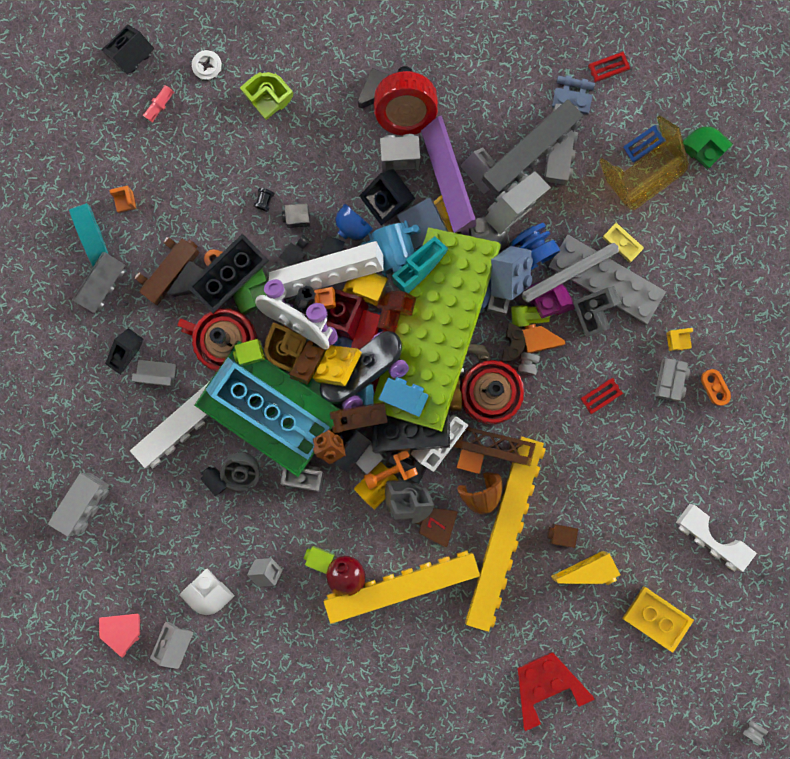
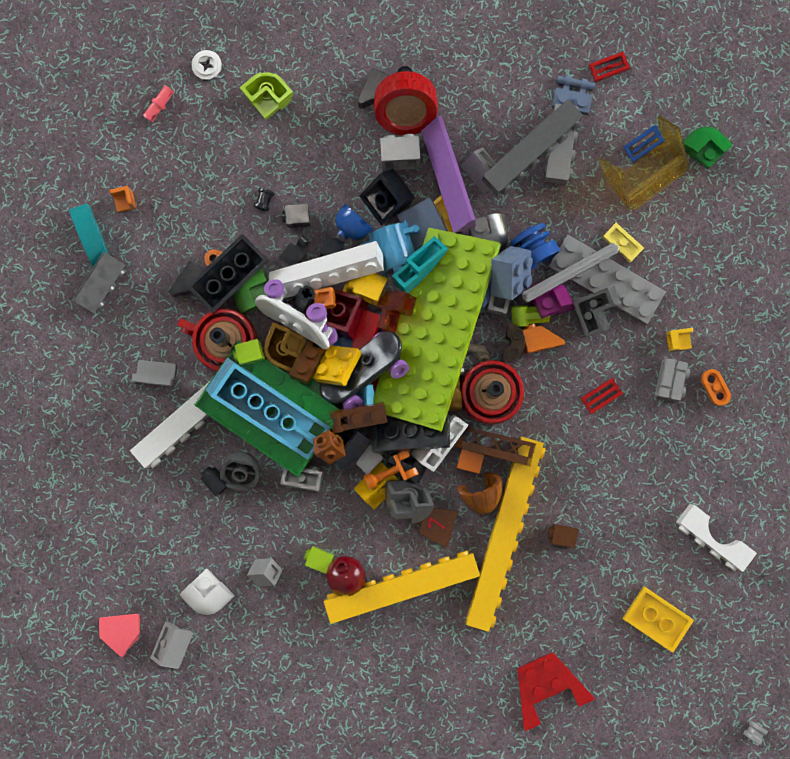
(79, 504): light grey brick -> none
(123, 350): black slope -> none
(128, 49): black slope -> none
(166, 274): reddish brown brick -> none
(403, 396): dark azure brick -> none
(516, 202): light grey brick -> none
(528, 363): light grey wheel -> none
(593, 570): yellow slope -> none

